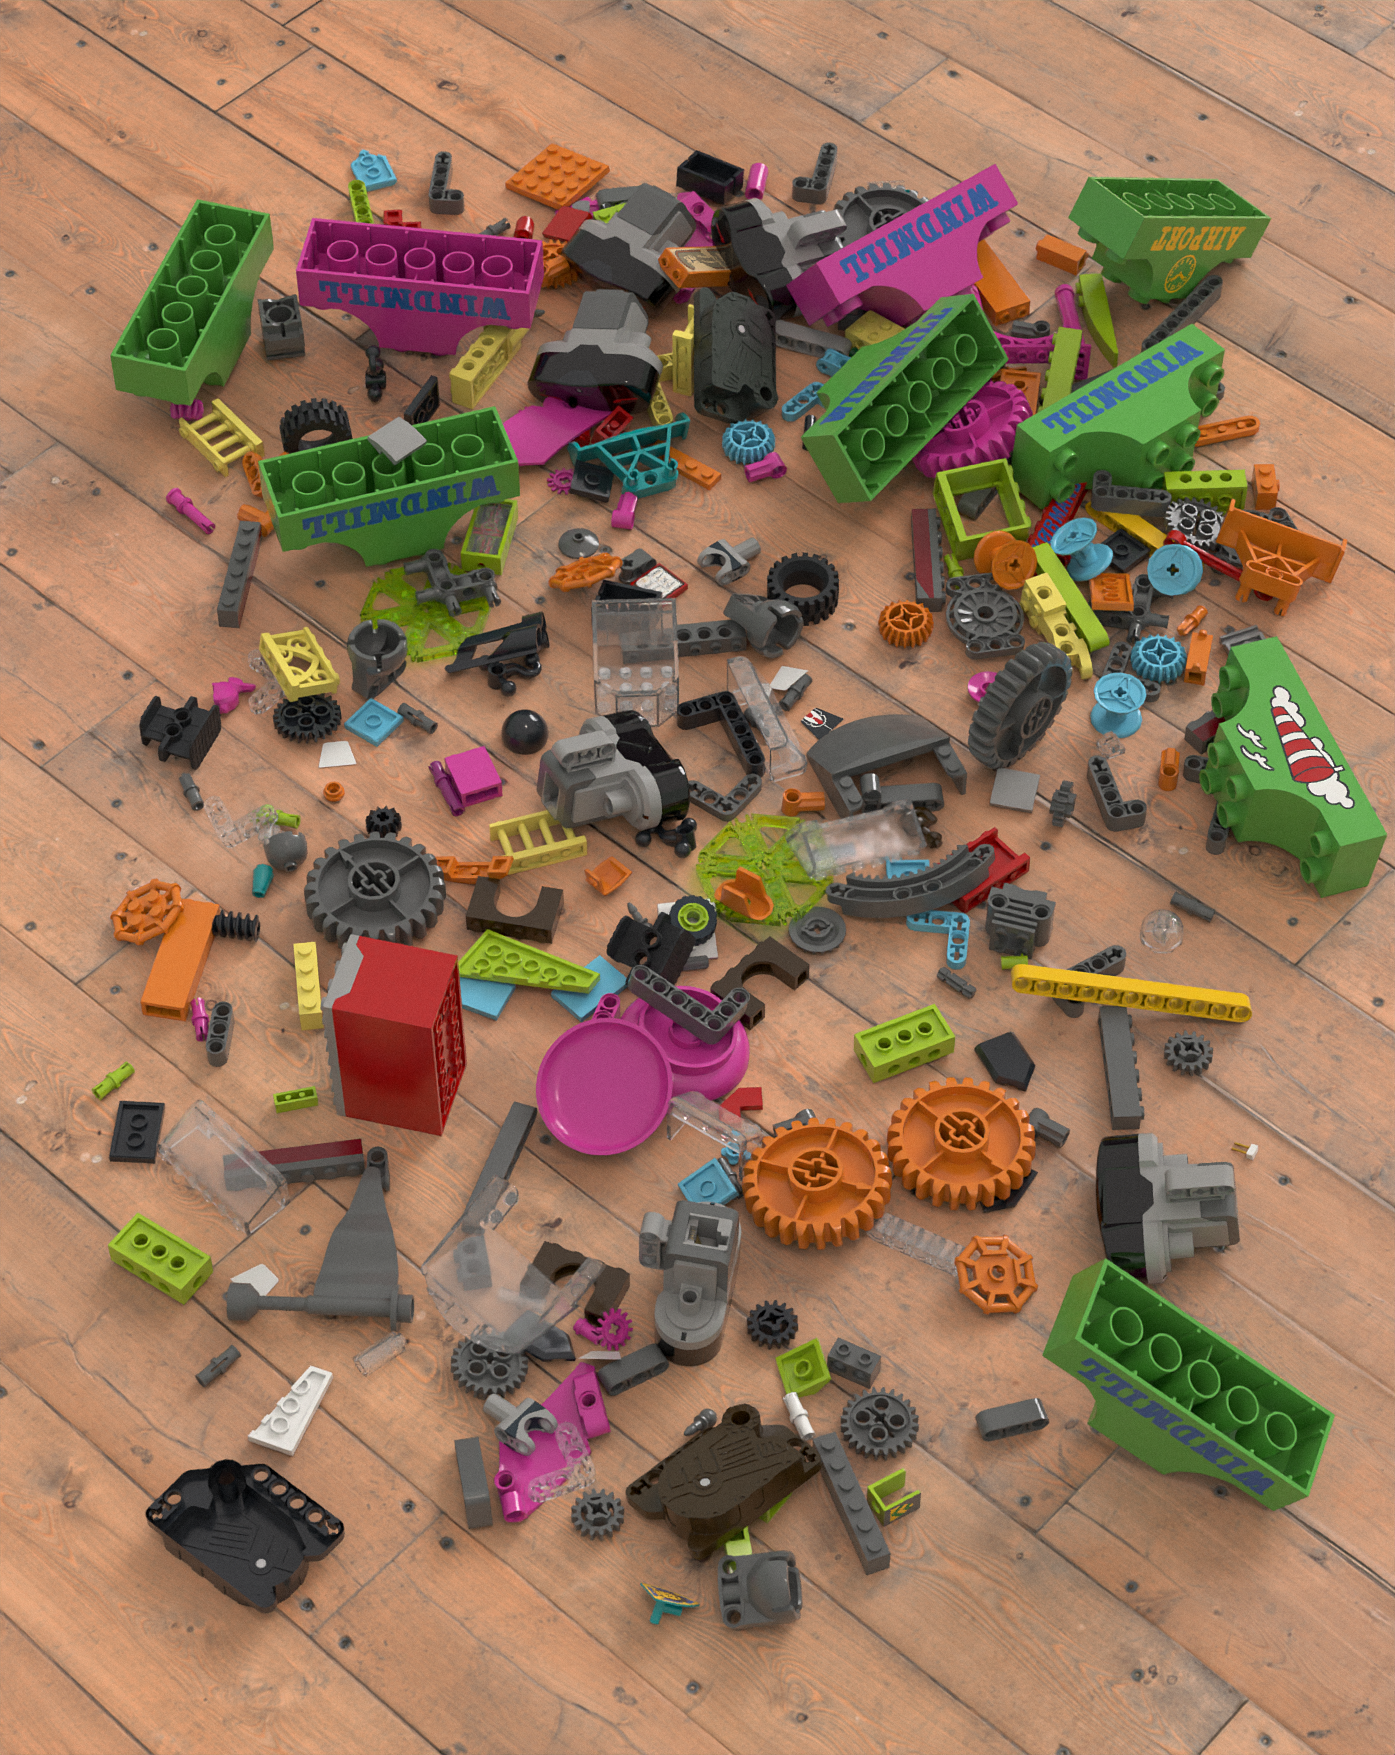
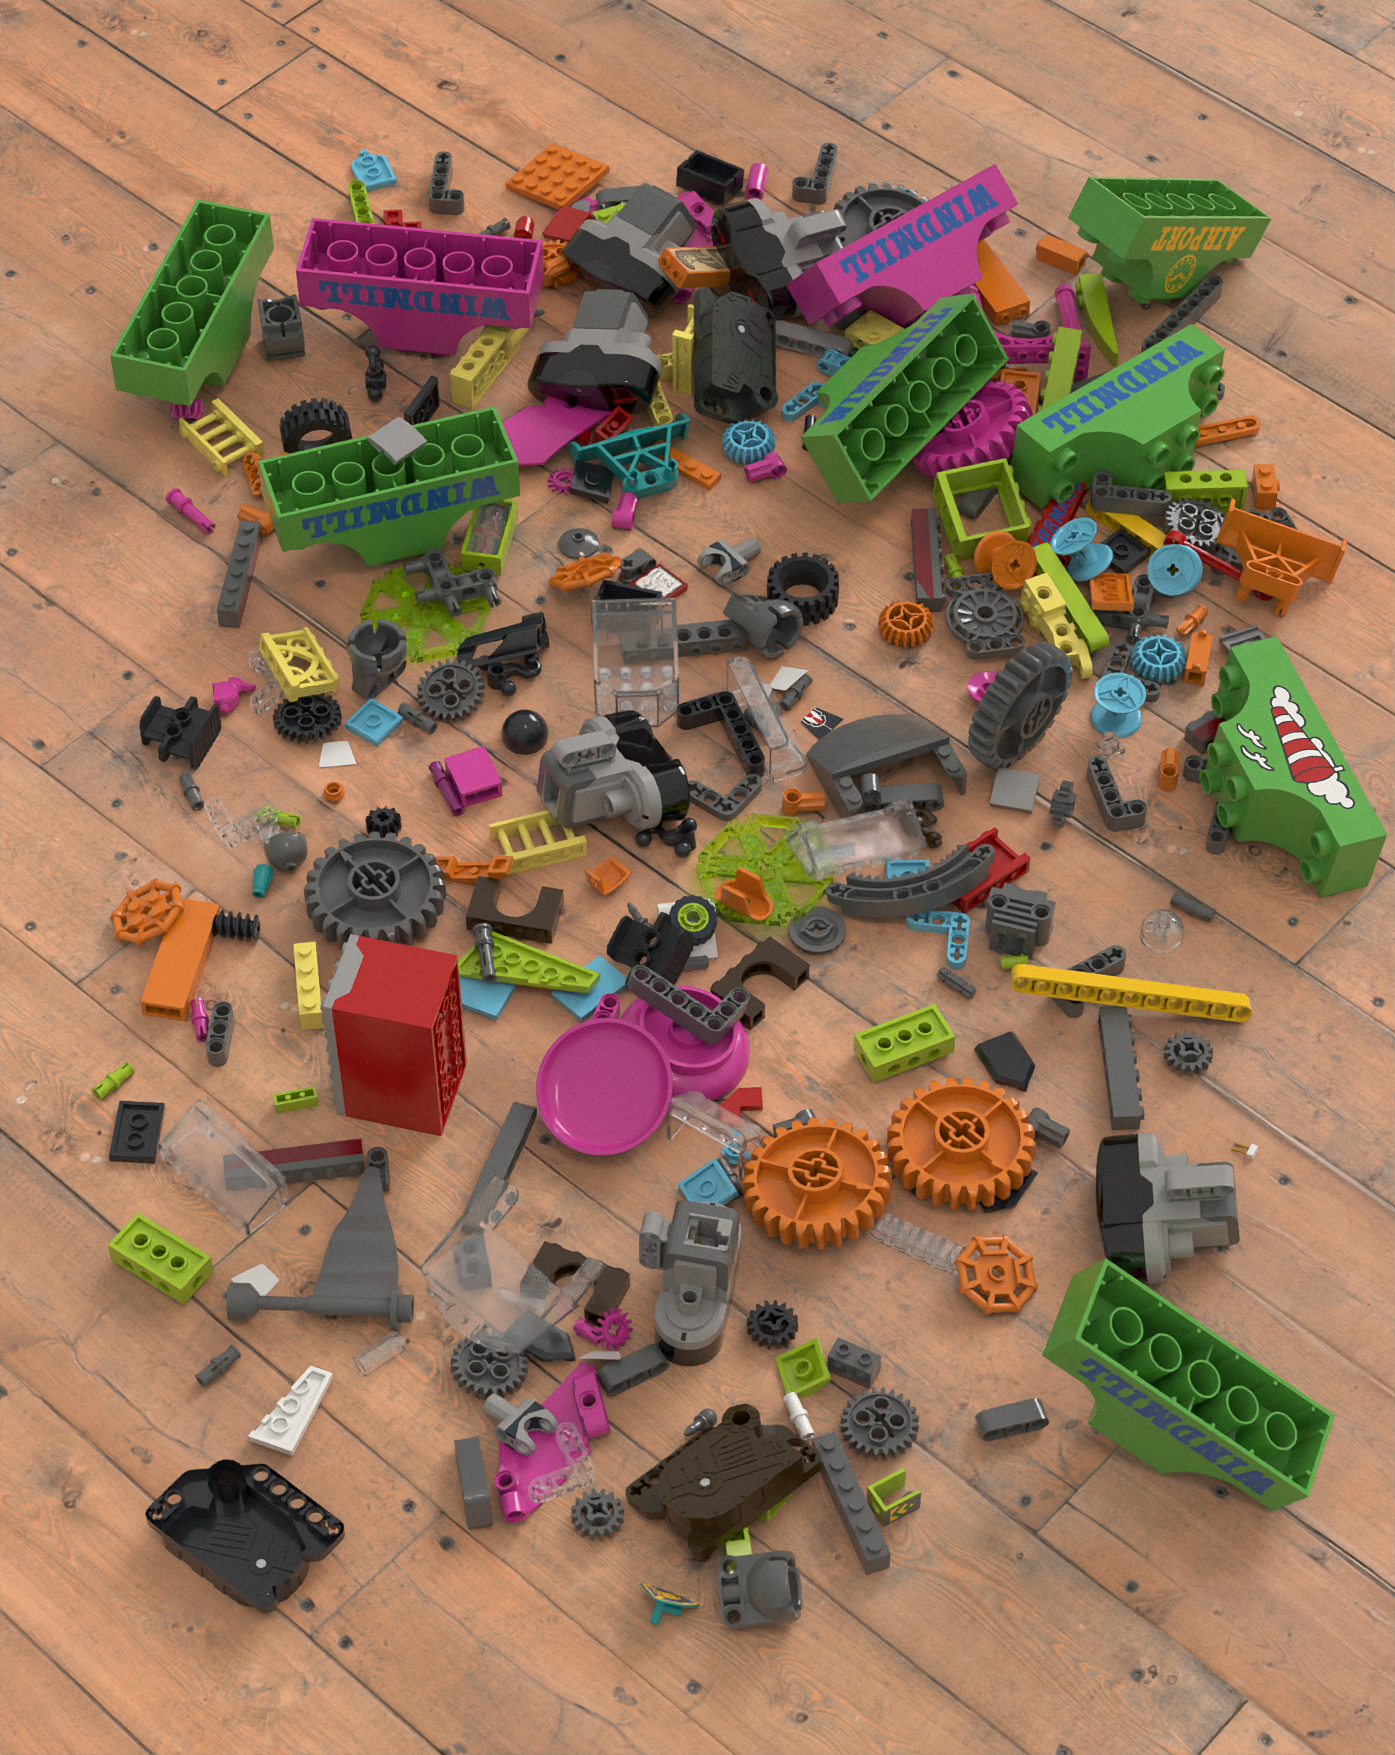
(438, 704): none -> dark grey gear
(484, 946): none -> dark grey pin

